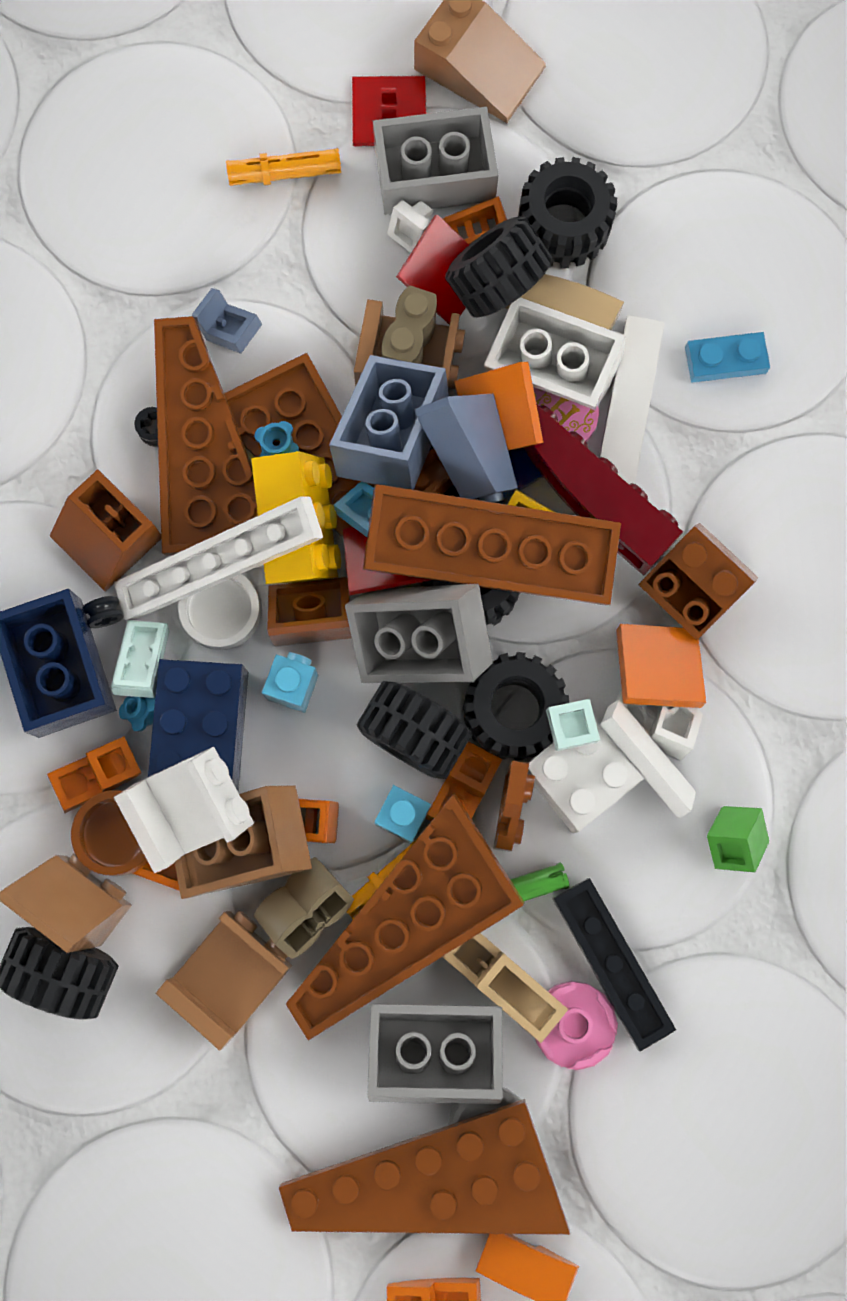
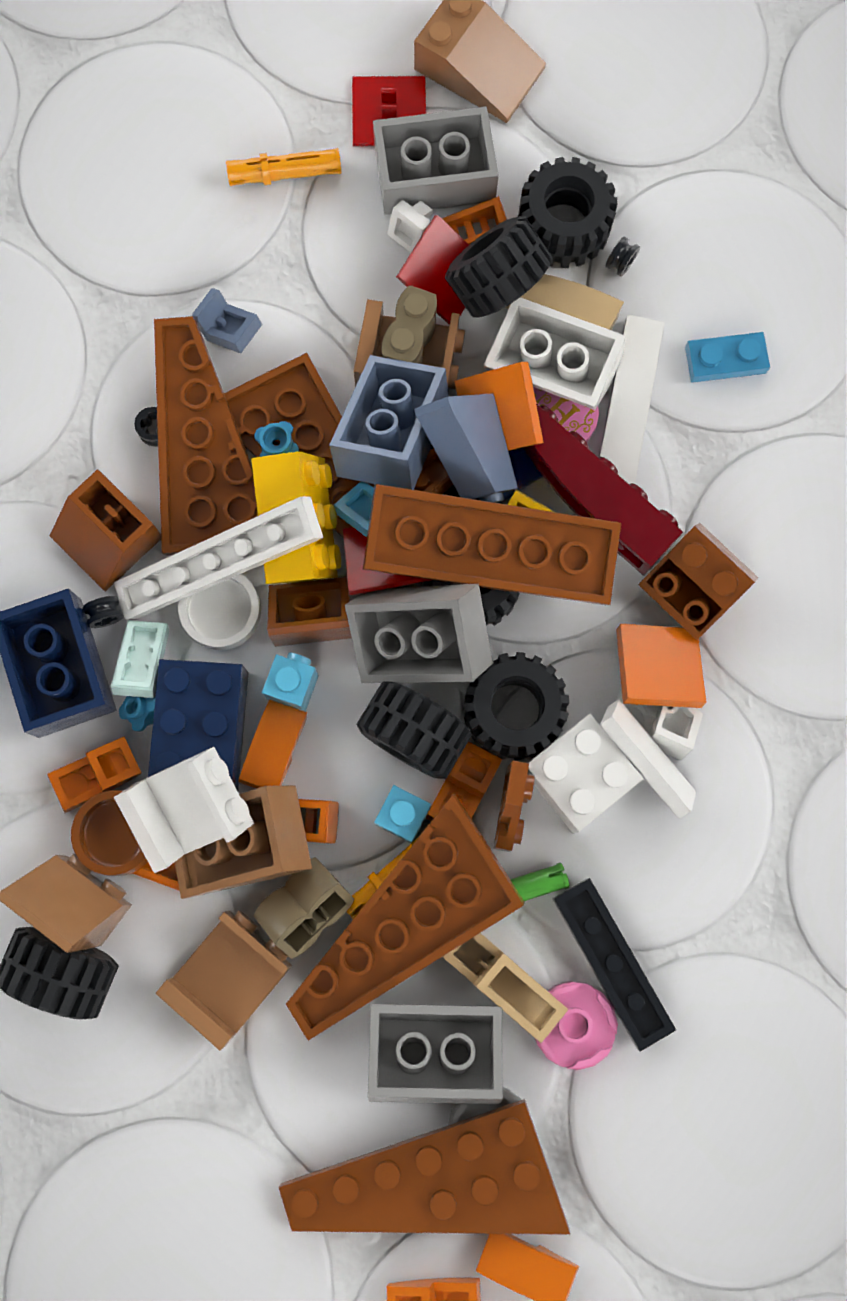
(272, 745): none -> orange slope
(572, 725): light aqua plate -> none
(622, 256): none -> black bush
(738, 838): bright green panel -> none

